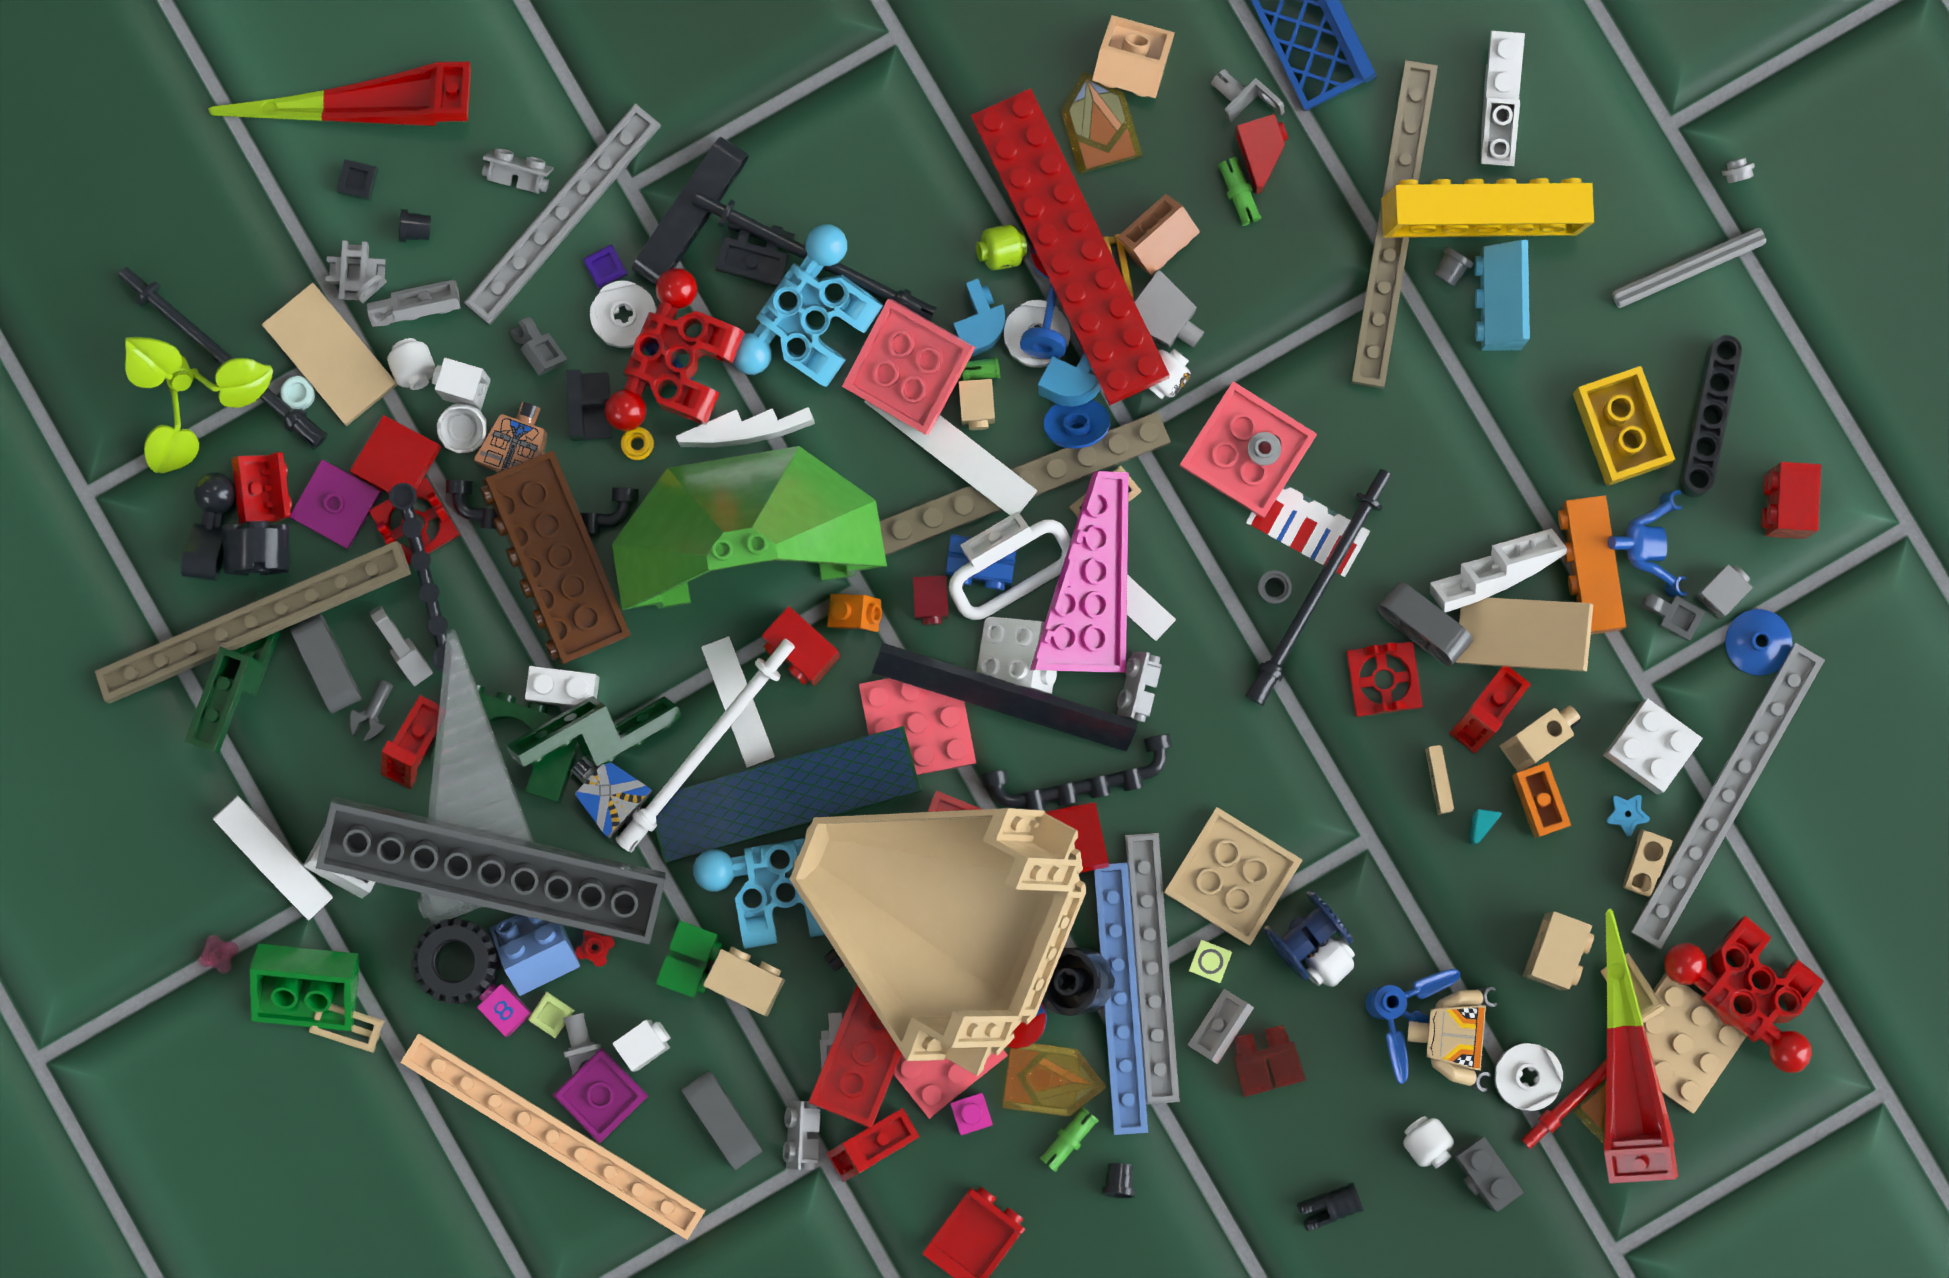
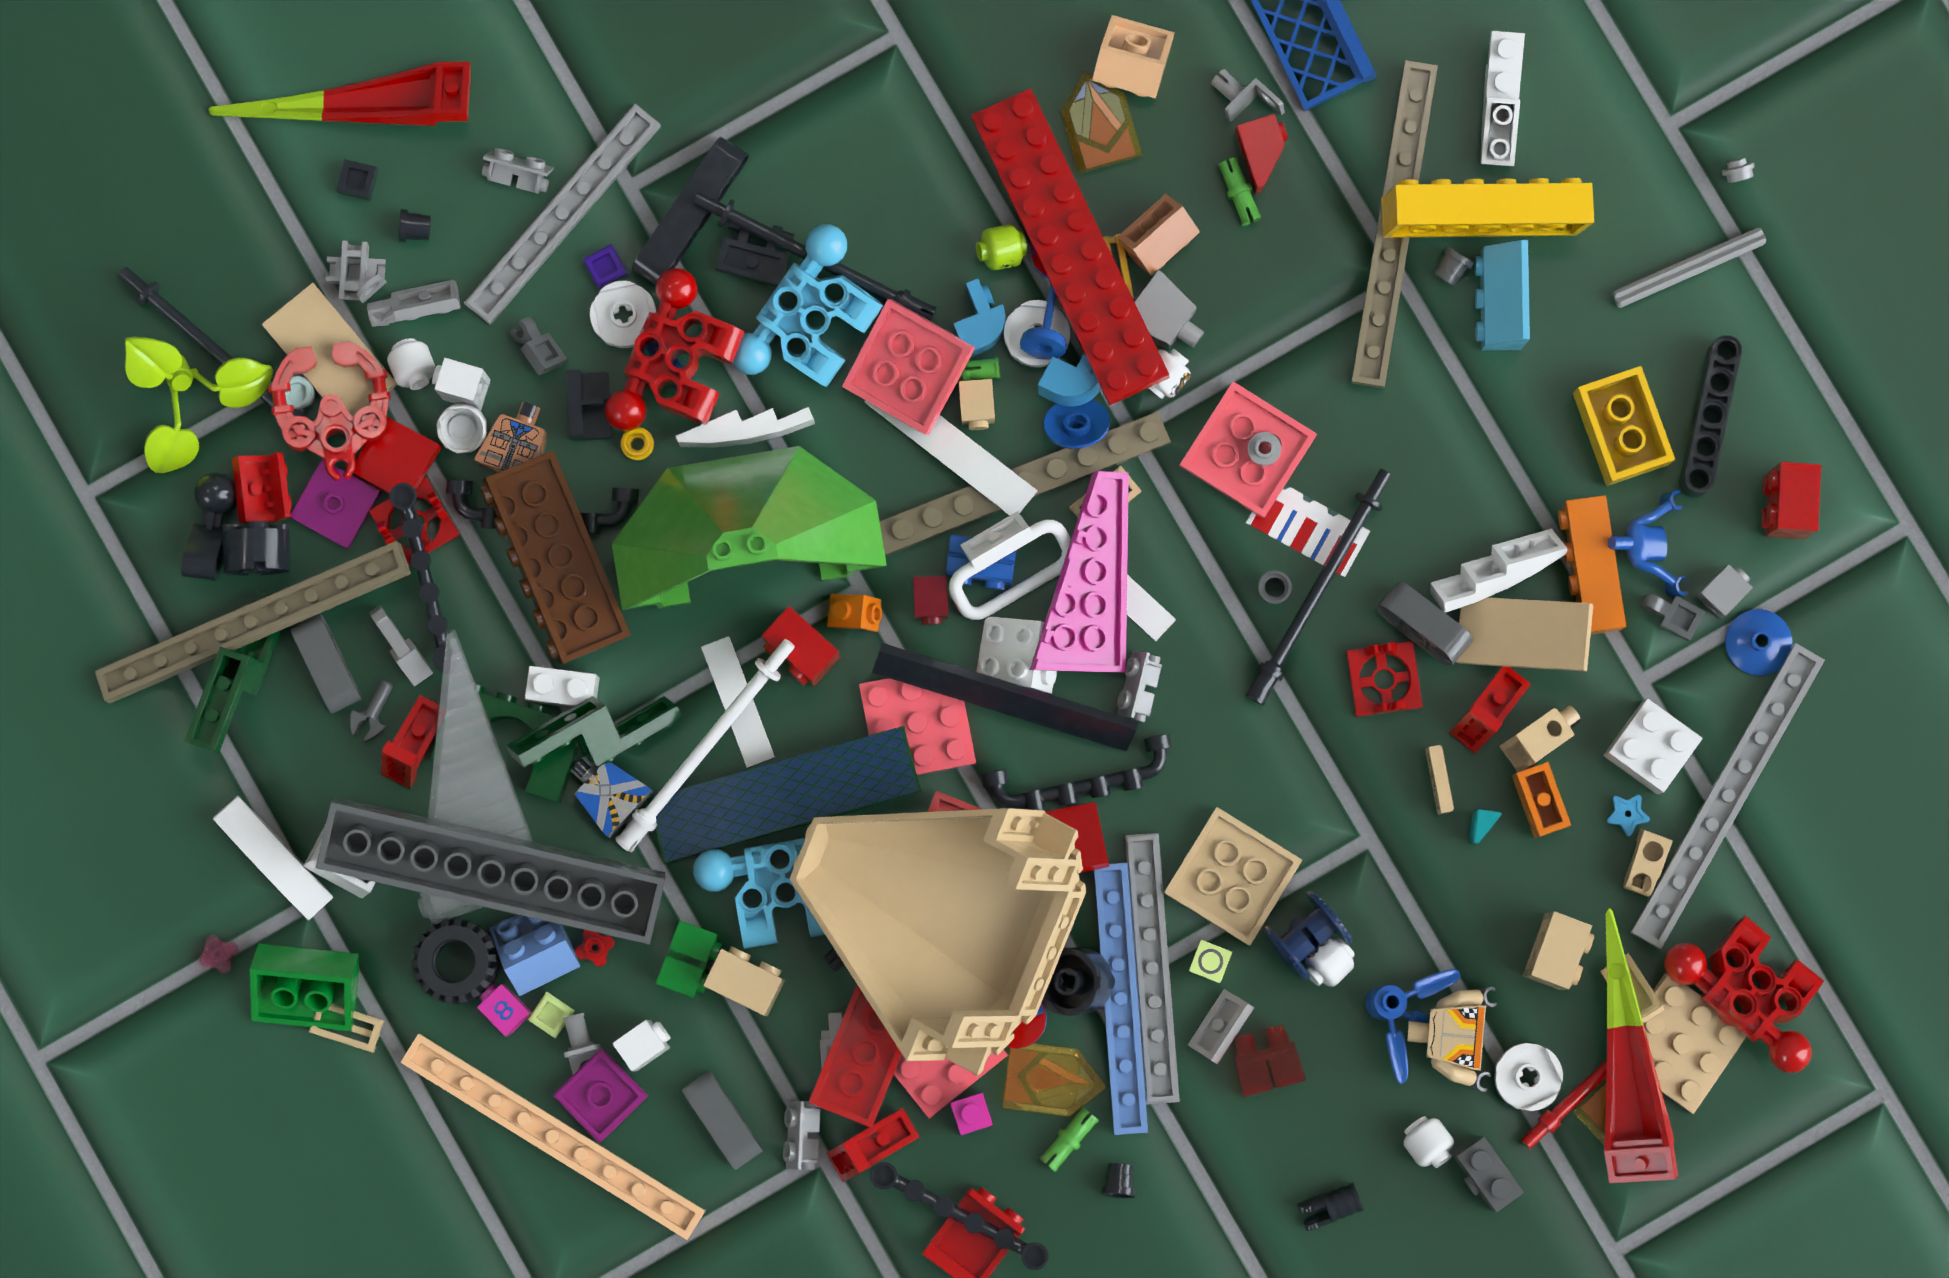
(332, 417): none -> piece
(1033, 1254): none -> black bar

